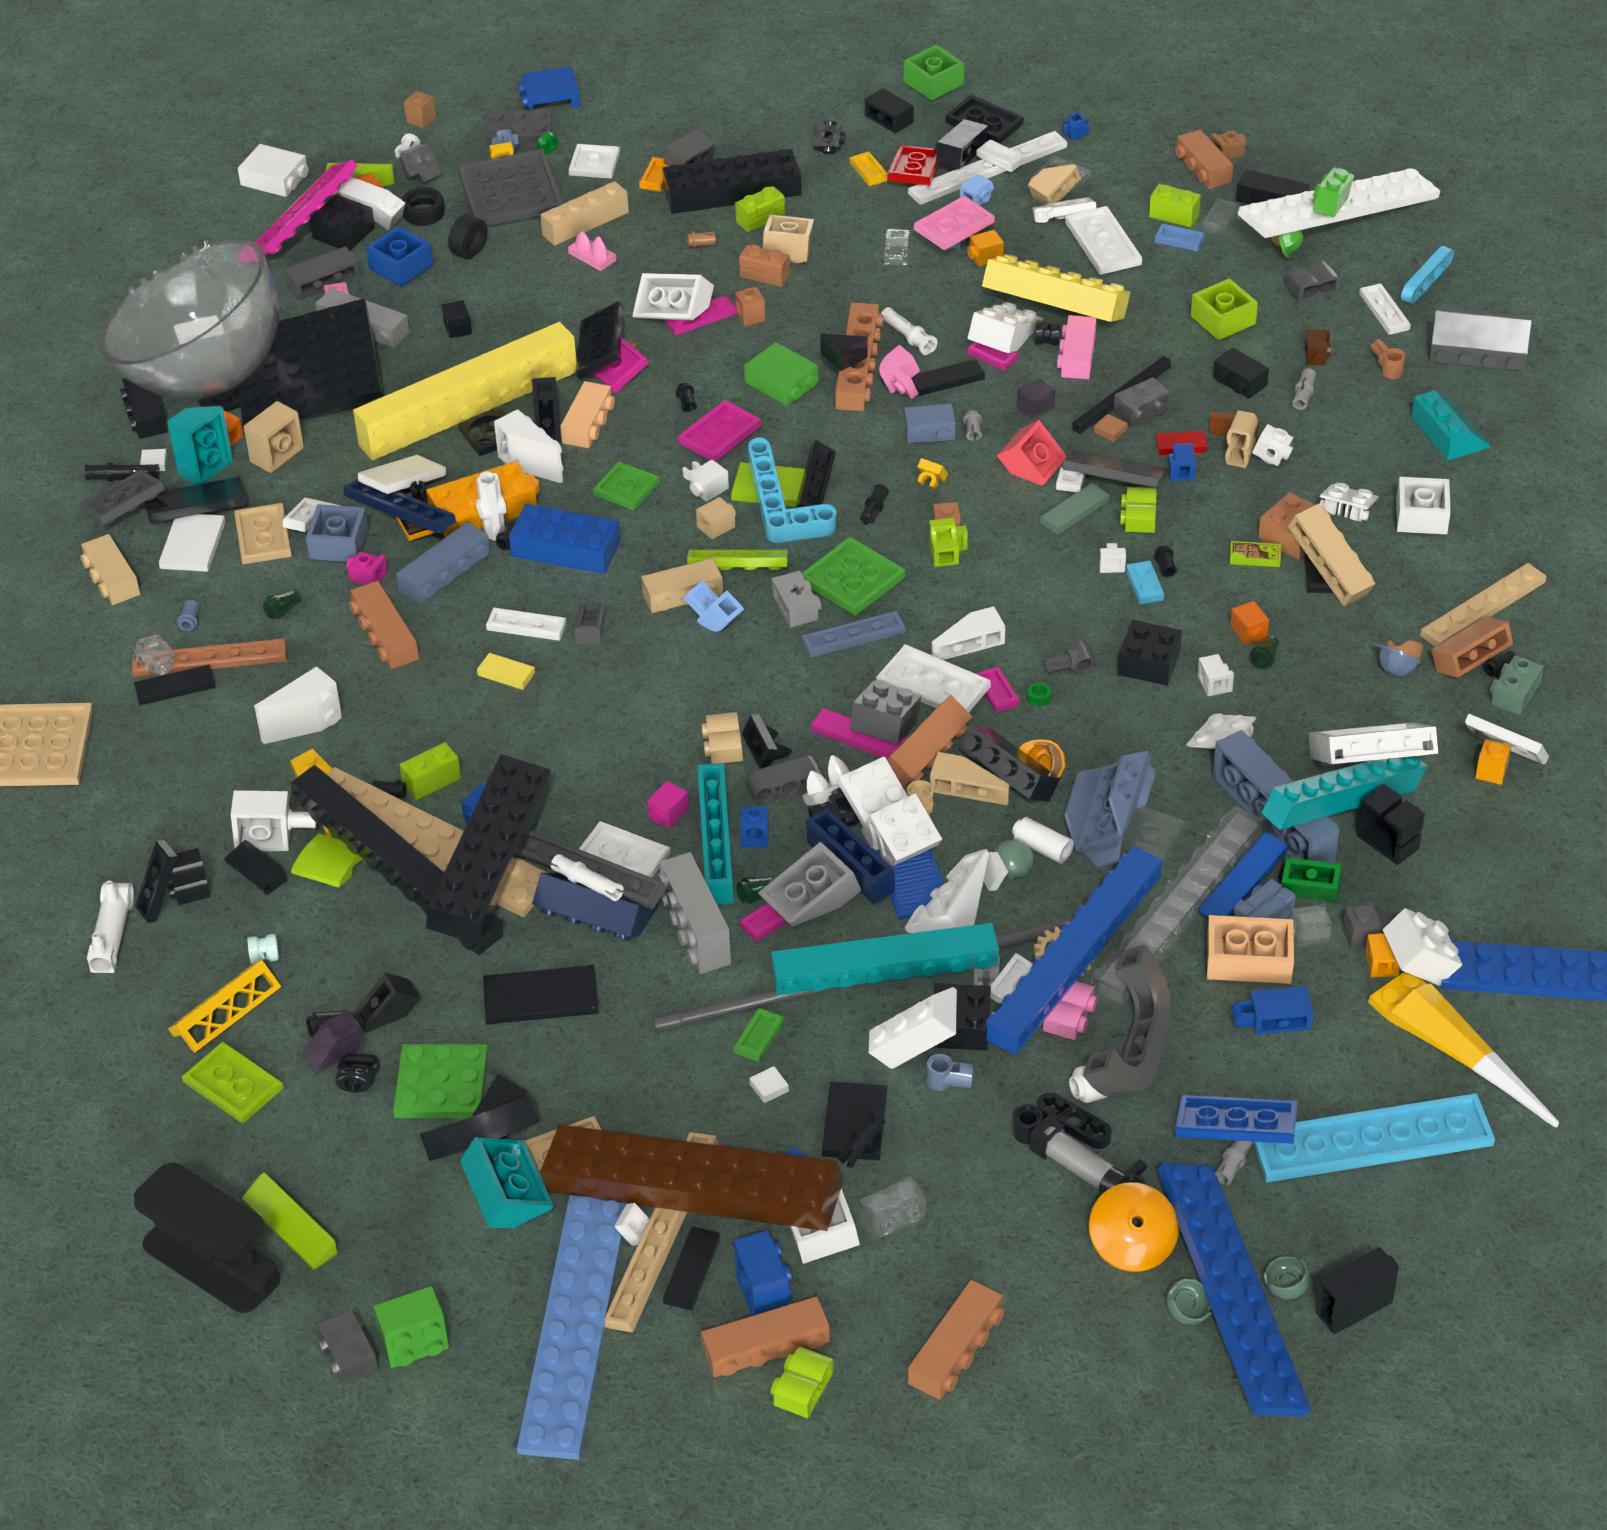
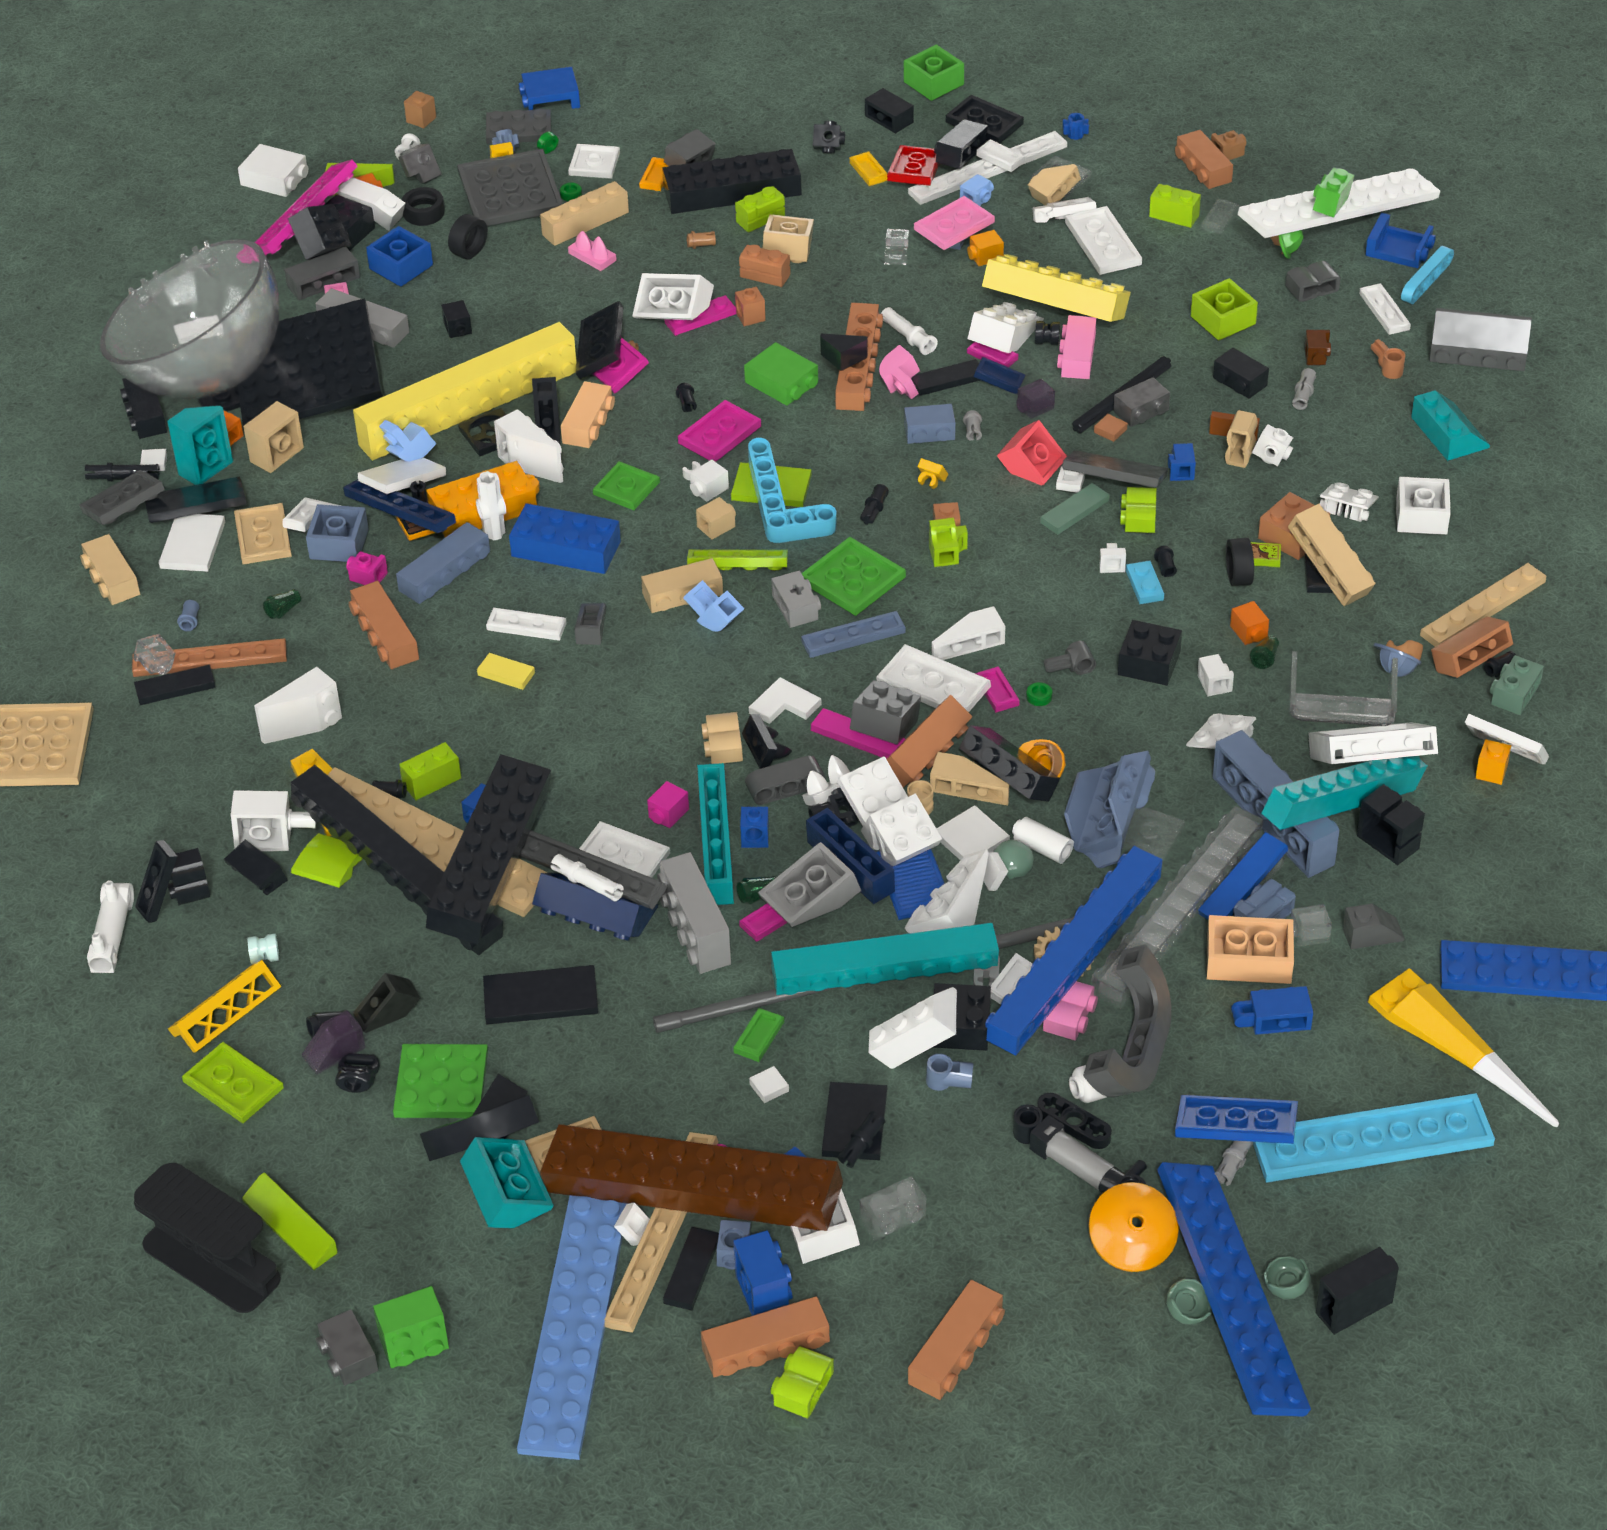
(319, 230): none -> black brick
(408, 444): none -> light blue brick
(502, 538): black pin -> none
(570, 191): none -> green tile
(728, 1232): none -> sand blue brick
(783, 696): none -> white tile
(816, 475): black tile -> none
(971, 833): none -> white tile
(999, 375): none -> dark blue tile
(1166, 440): red tile -> none
(1179, 237): medium blue tile -> none
(1240, 561): none -> black tyre
(1261, 187): black brick -> none
(1313, 879): green brick -> none
(1343, 708): none -> clear windscreen
(1380, 956): light orange brick -> none
(1399, 244): none -> blue panel
(1422, 946): white brick -> none

